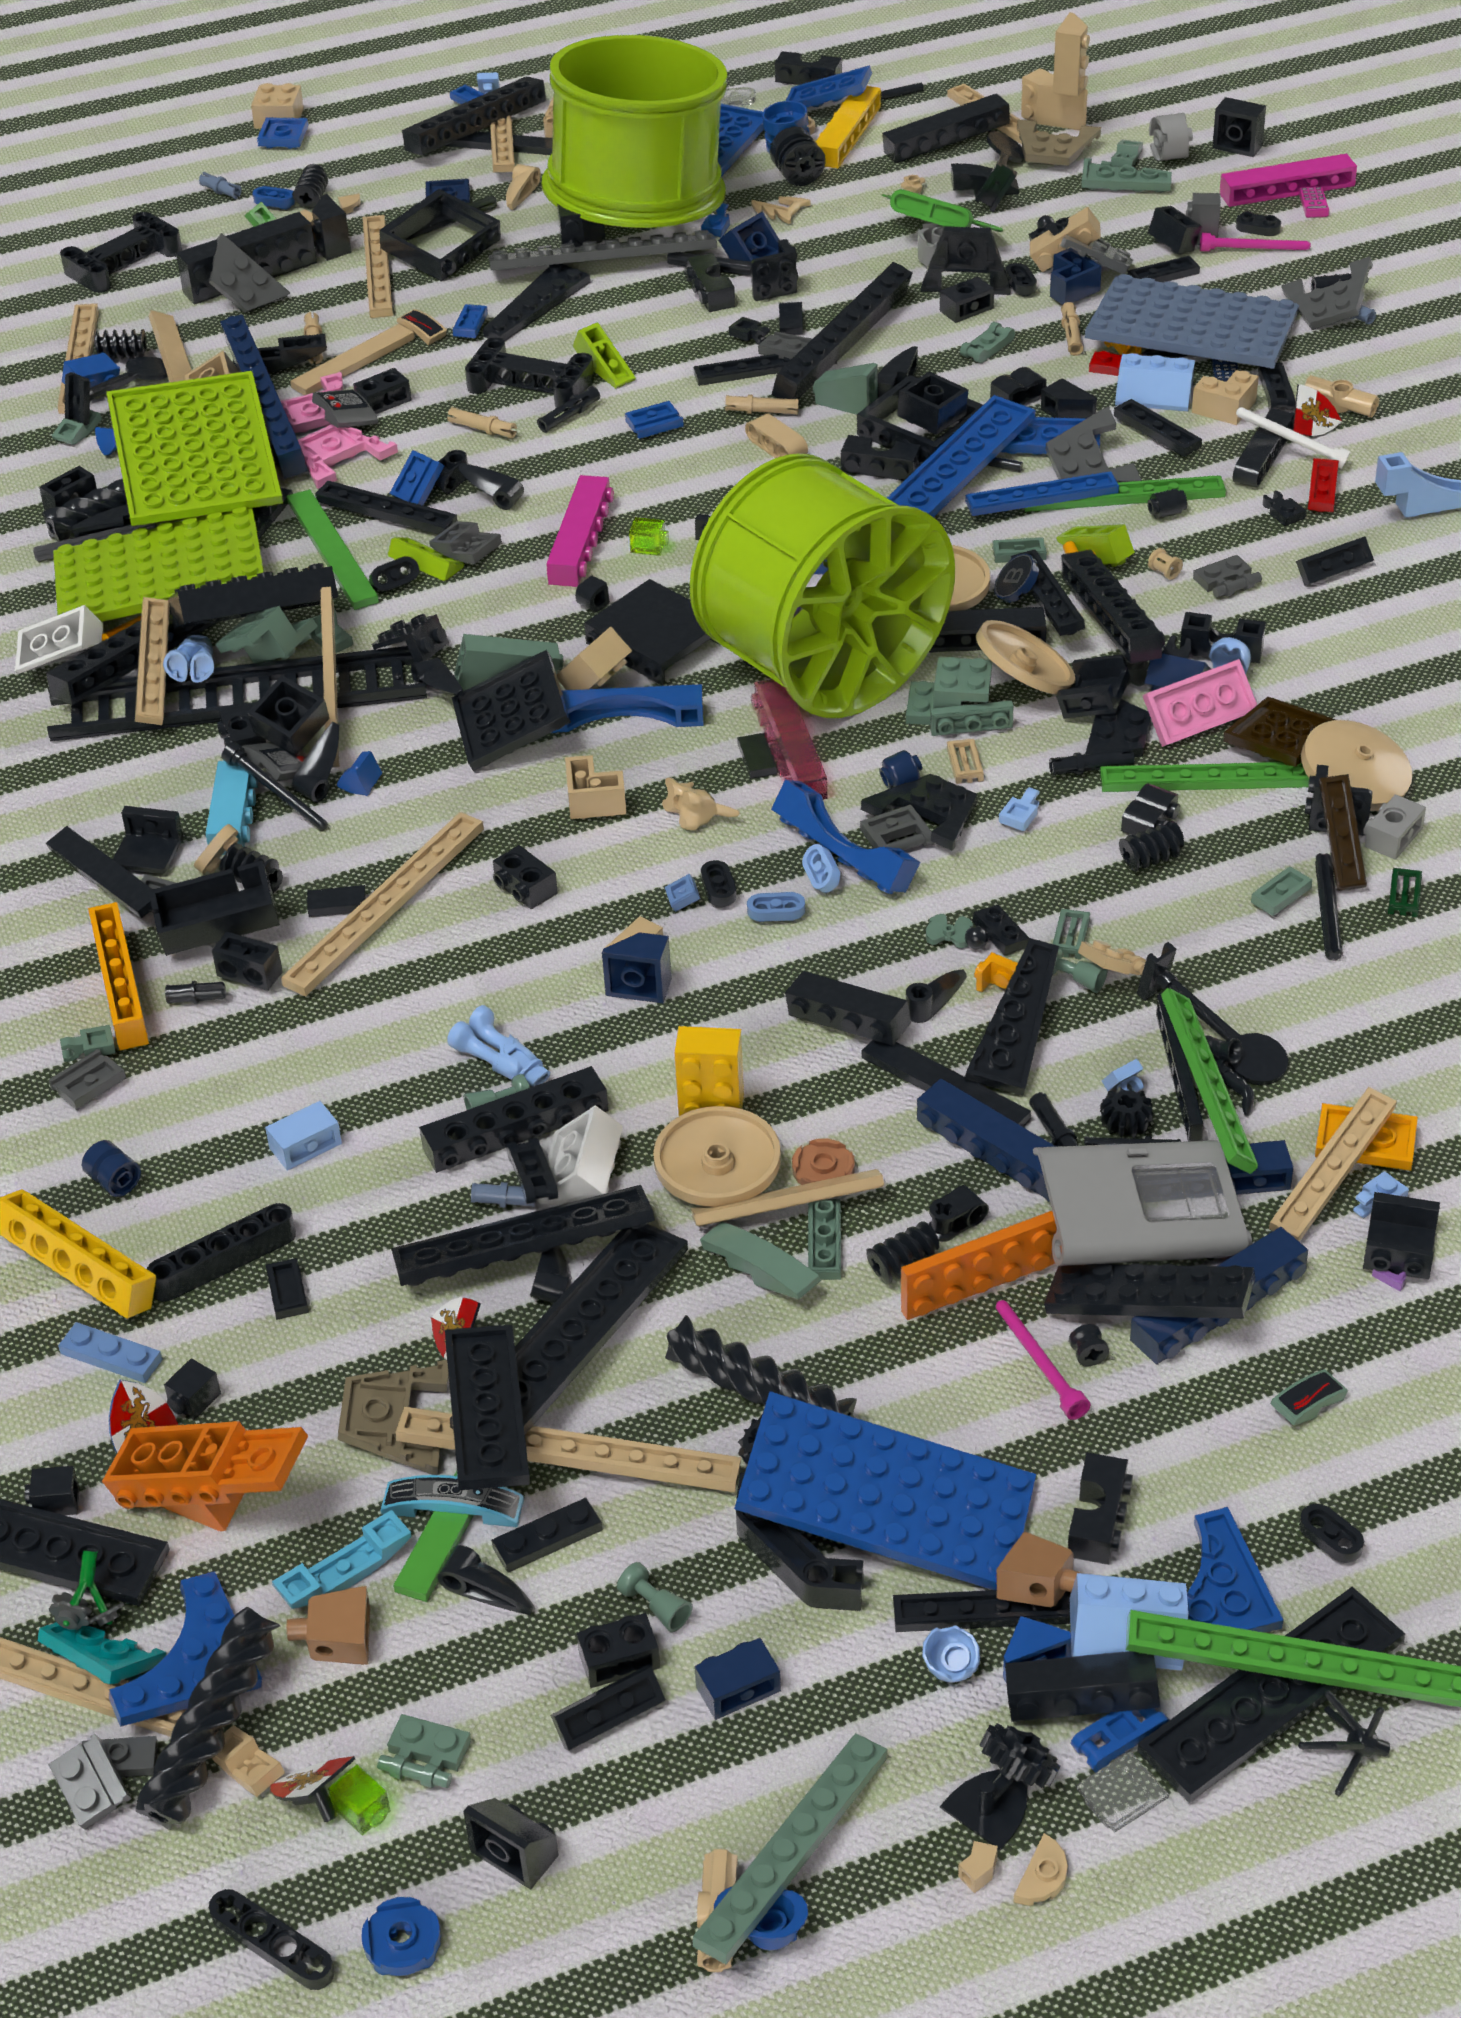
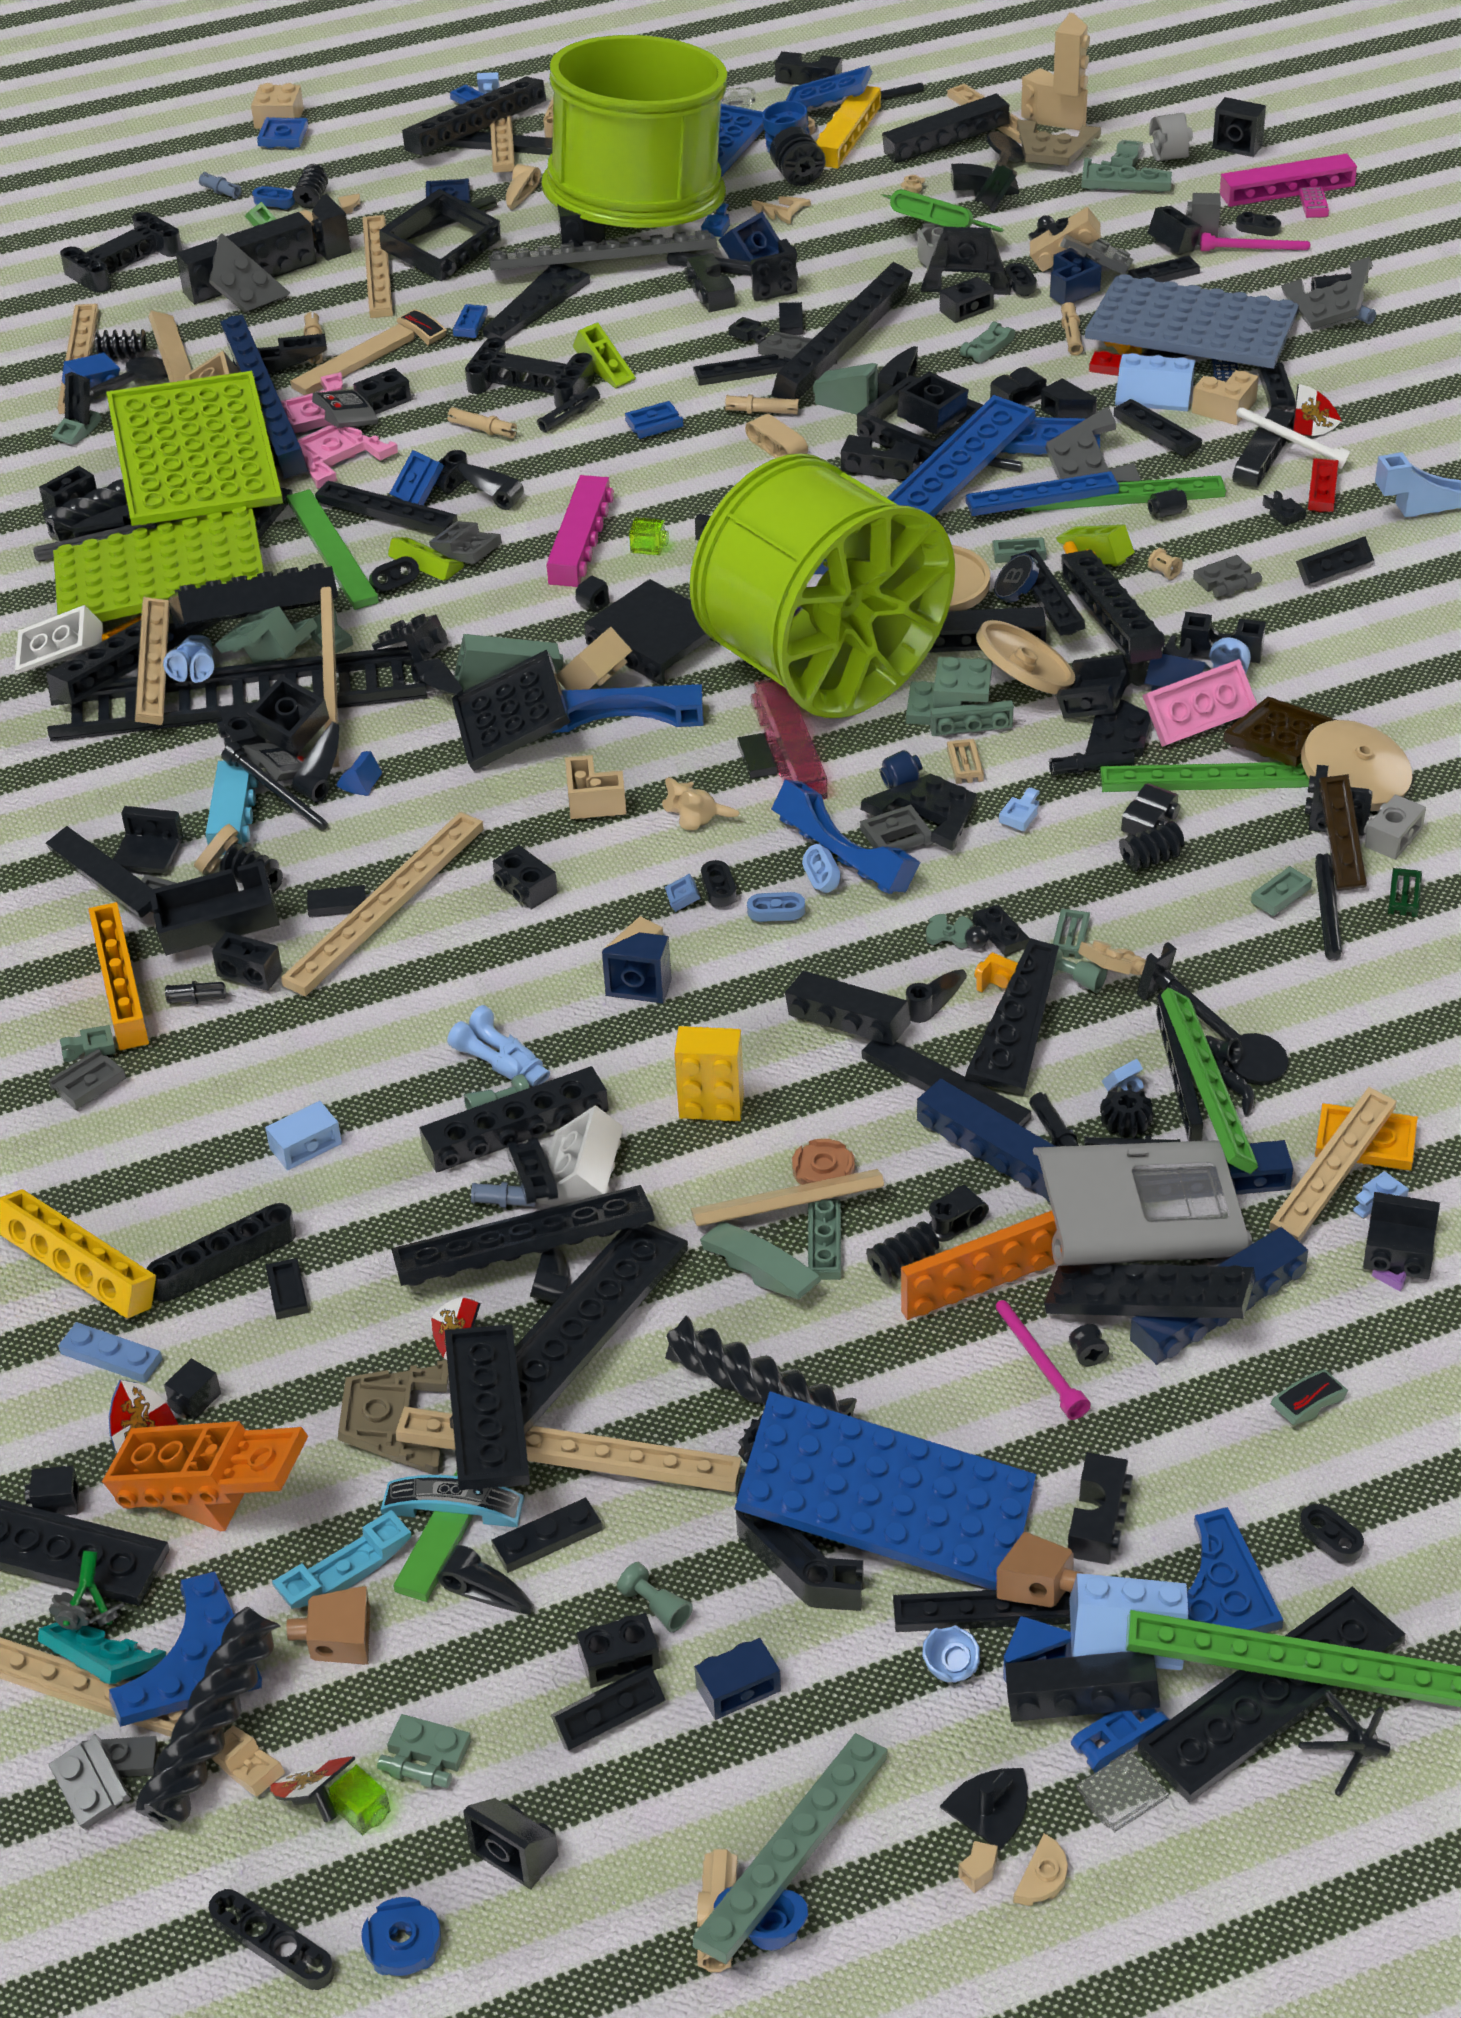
(105, 440): blue tile -> none
(111, 1168): dark blue wheel -> none
(717, 1156): tan dish -> none
(1019, 1755): black gear -> none
(1344, 396): tan piece -> none

